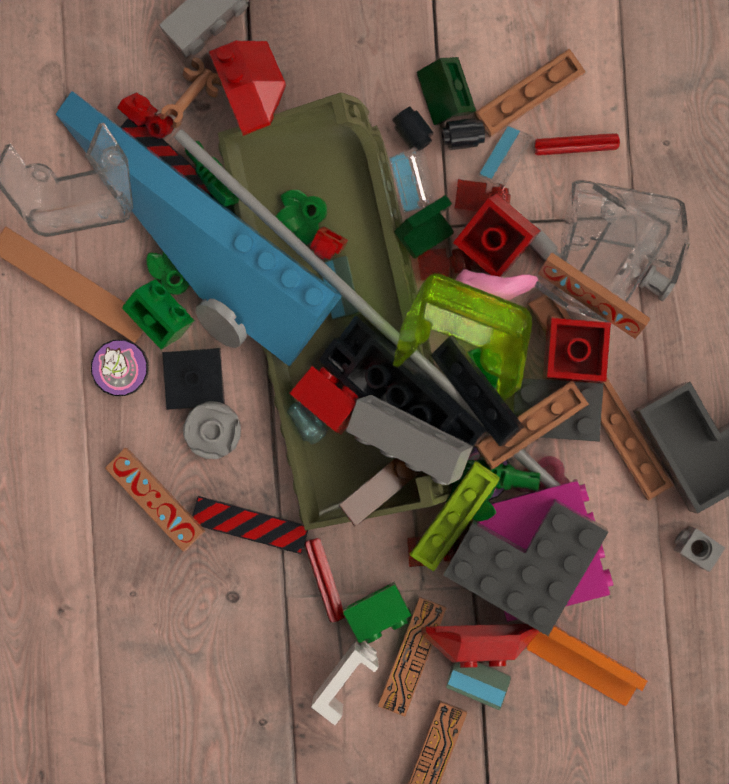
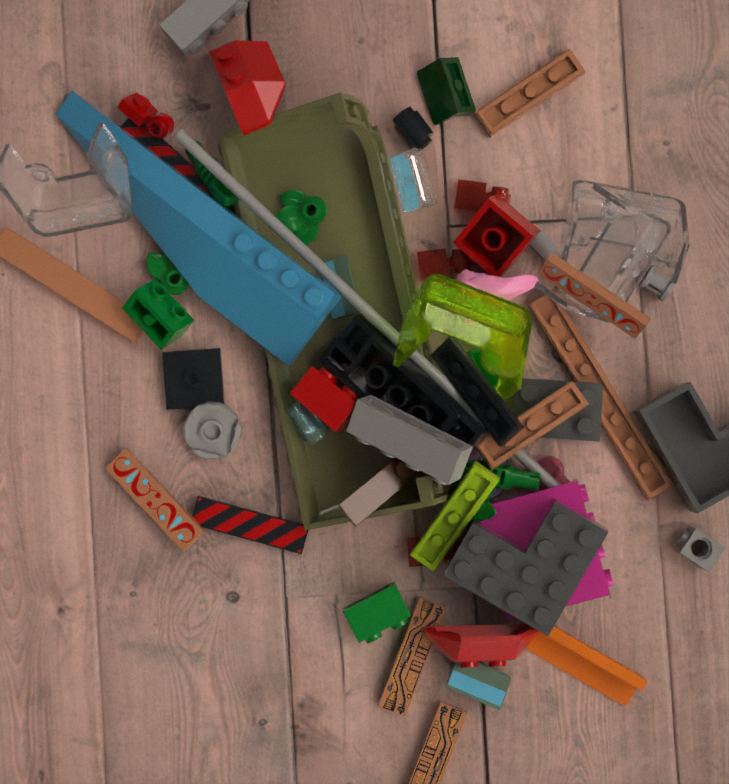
(120, 367): tile -> none
(200, 79): nougat bar -> none
(221, 322): light grey tile -> none
(324, 580): red axle -> none
(324, 699): white panel -> none
(327, 243): red plate -> none
(425, 228): dark green panel -> none
(463, 134): black brick -> none
(505, 156): slope -> none
(576, 144): red axle -> none
(576, 350): red brick -> none

